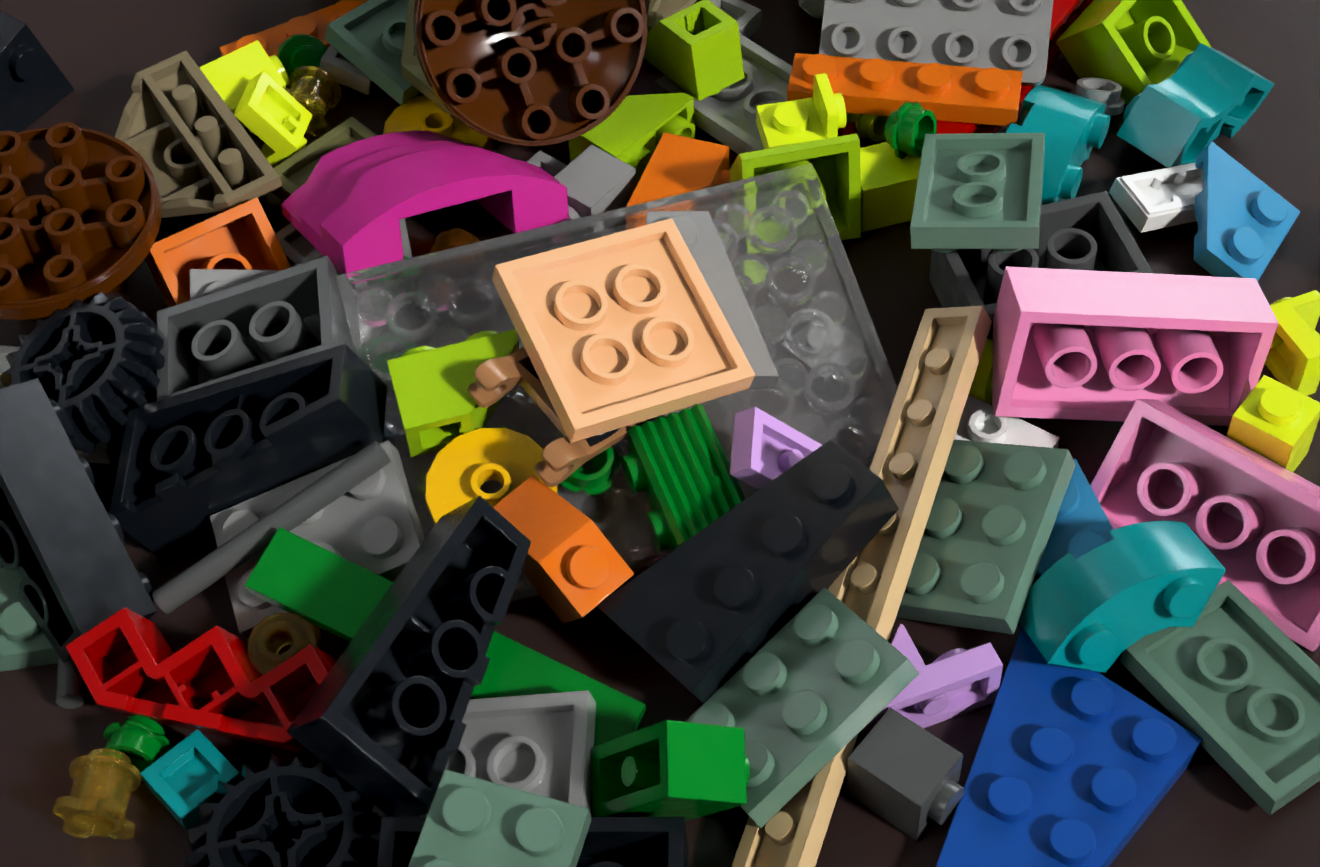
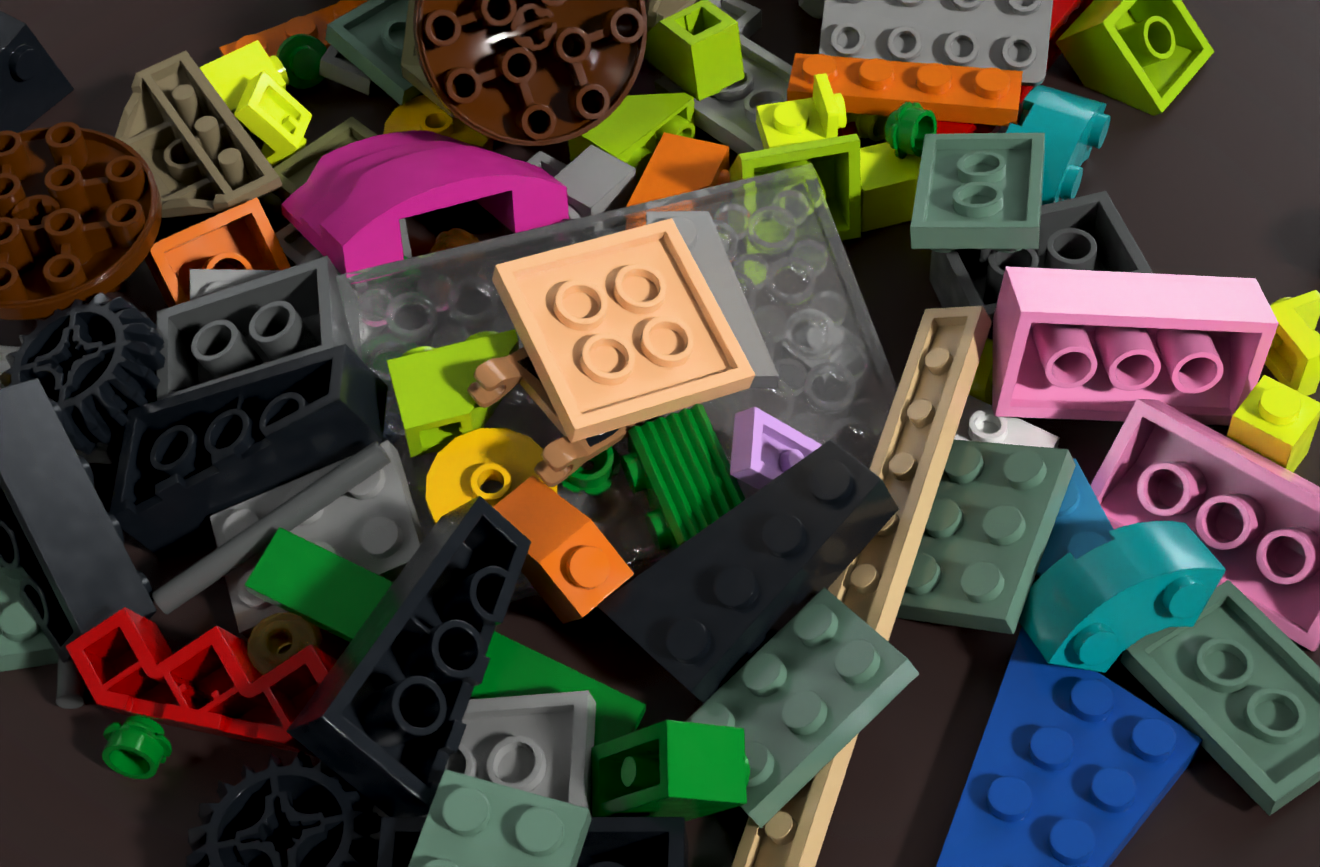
(99, 795): clear yellow brick -> none
(189, 777): teal plate -> none
(317, 92): clear yellow brick -> none
(905, 775): dark grey brick -> none
(948, 686): lavender slope -> none
(1102, 91): light grey plate -> none
(1159, 196): white plate -> none
(1193, 107): teal brick -> none
(1237, 218): dark azure wing -> none

